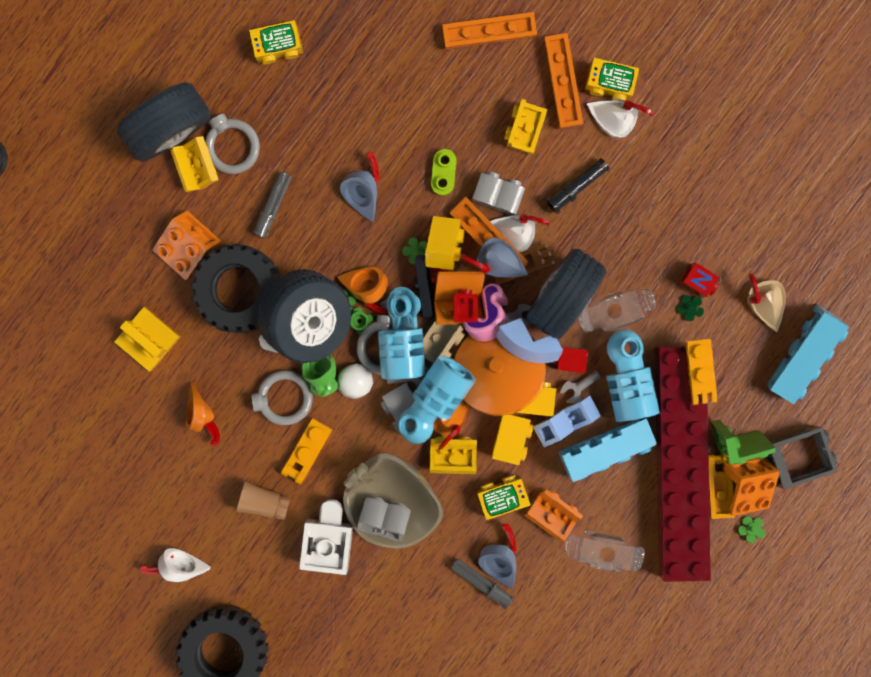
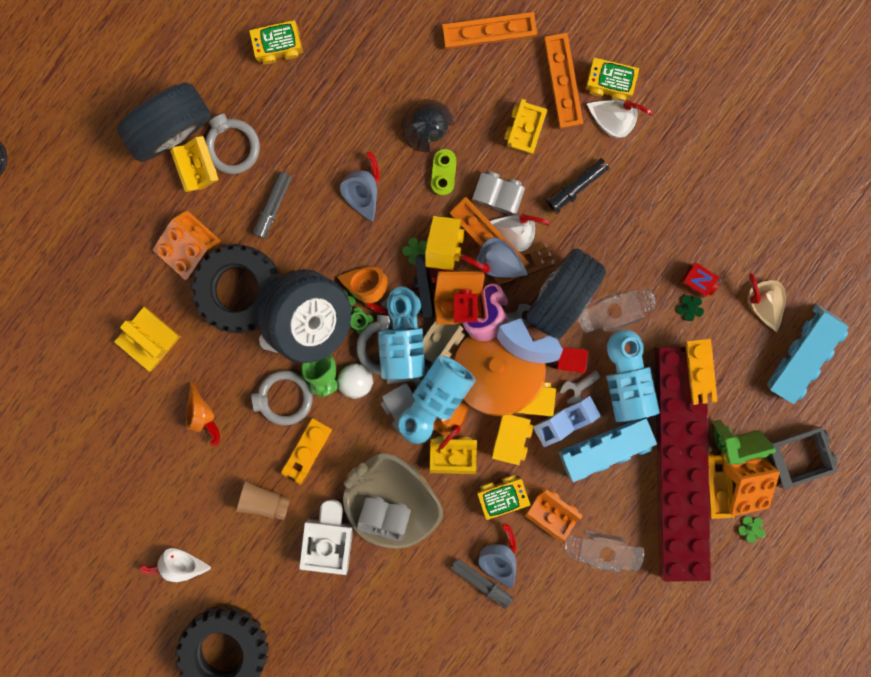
(426, 123): none -> black hair

